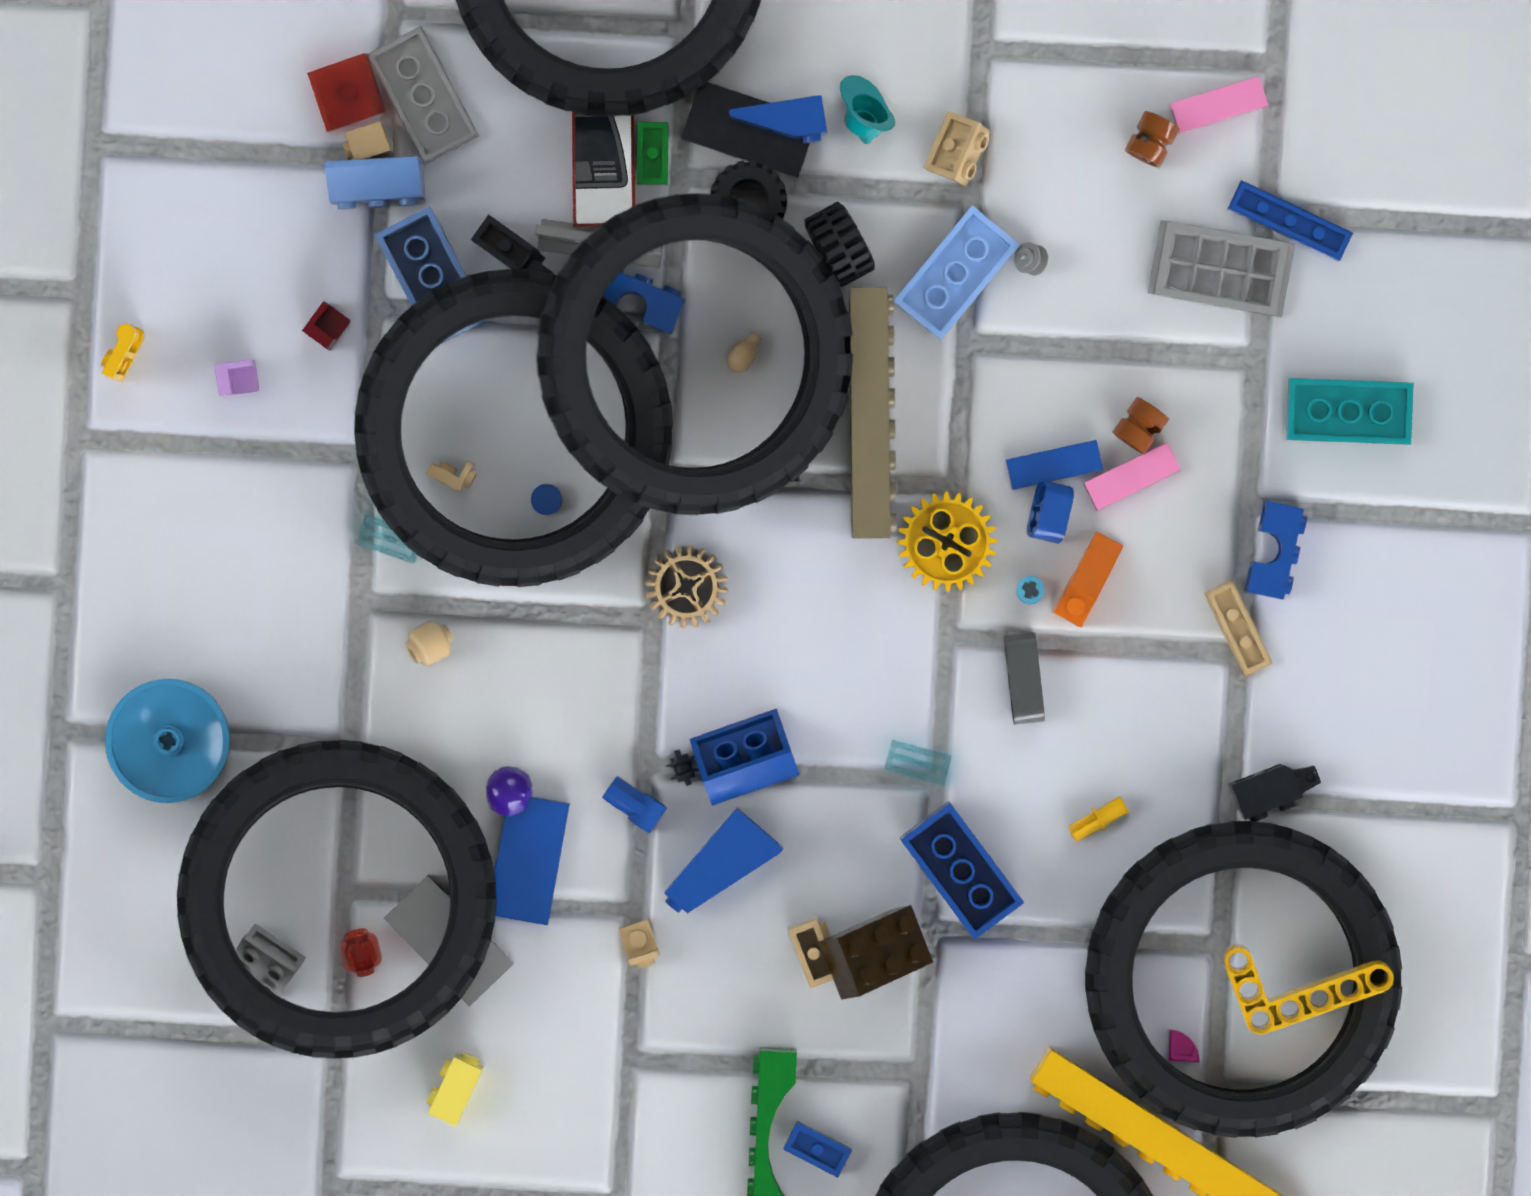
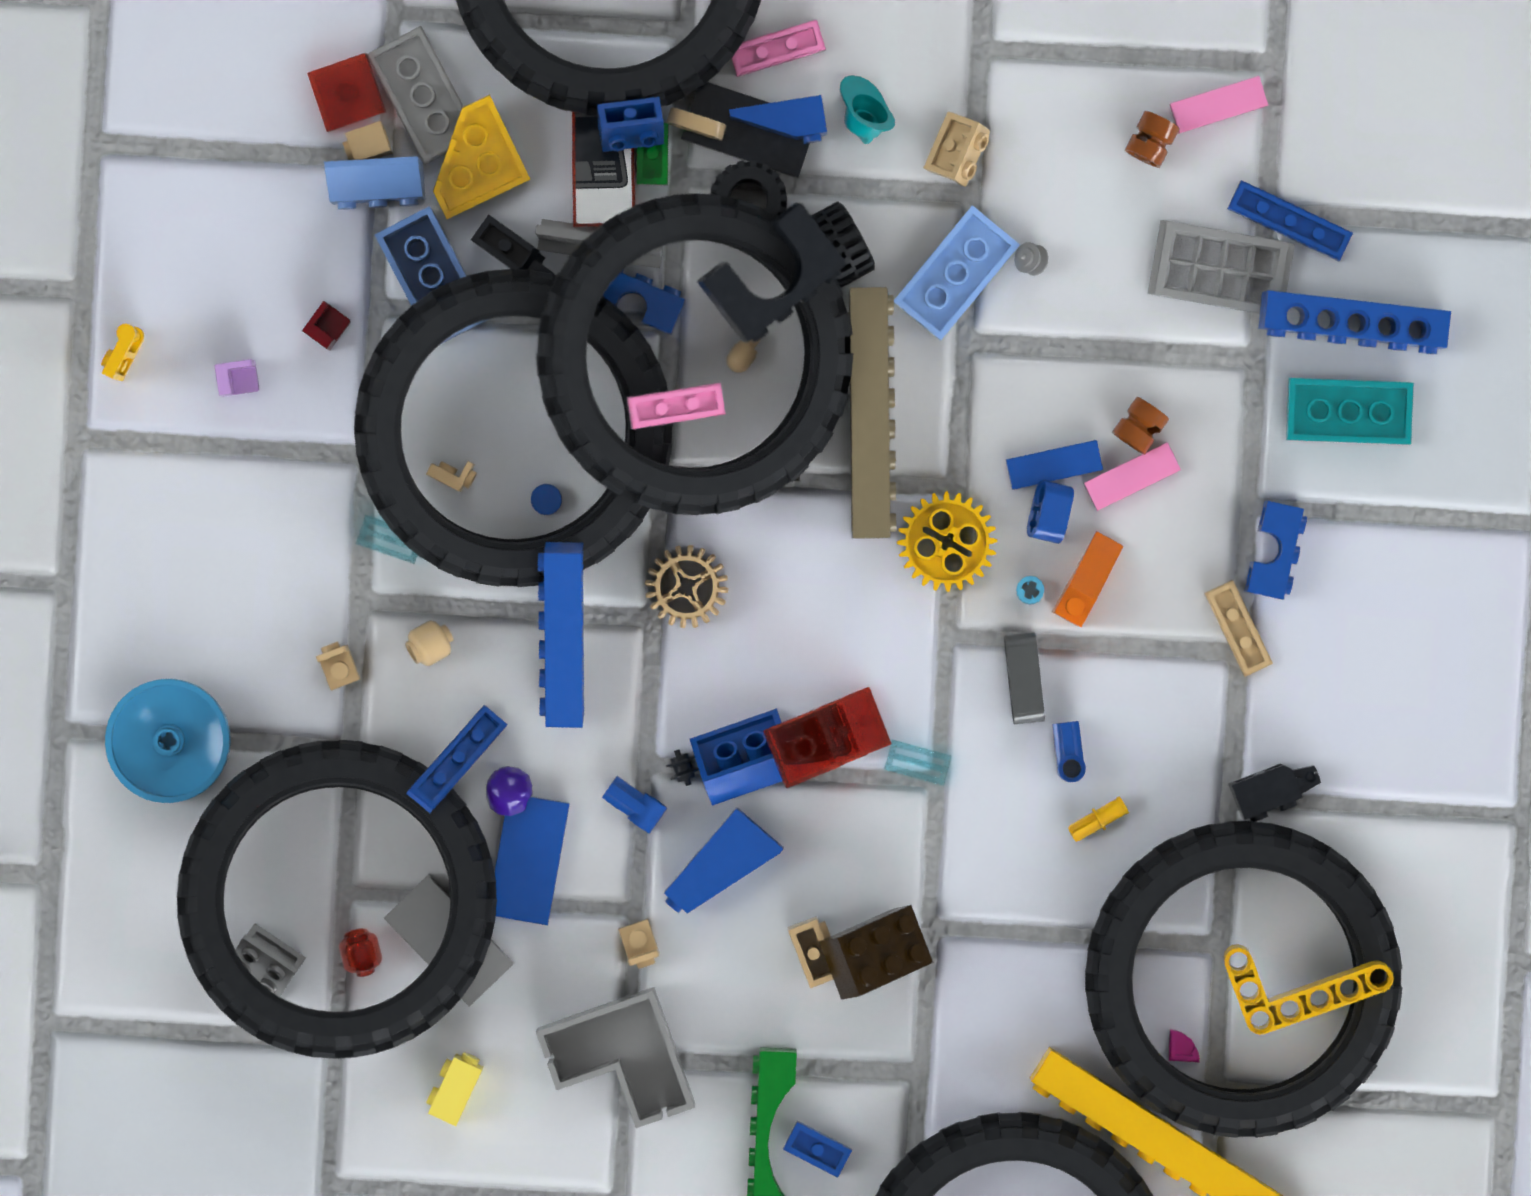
(338, 665): none -> tan bracket
(456, 759): none -> blue tile
(477, 160): none -> yellow plate
(563, 634): none -> blue brick
(626, 1038): none -> light grey piece
(630, 124): none -> blue brick
(675, 405): none -> bright pink tile
(696, 124): none -> tan beam
(778, 48): none -> bright pink tile
(814, 263): none -> black arch
(827, 737): none -> clear red slope
(961, 870): blue brick -> none
(1068, 747): none -> blue piece
(1433, 322): none -> blue brick

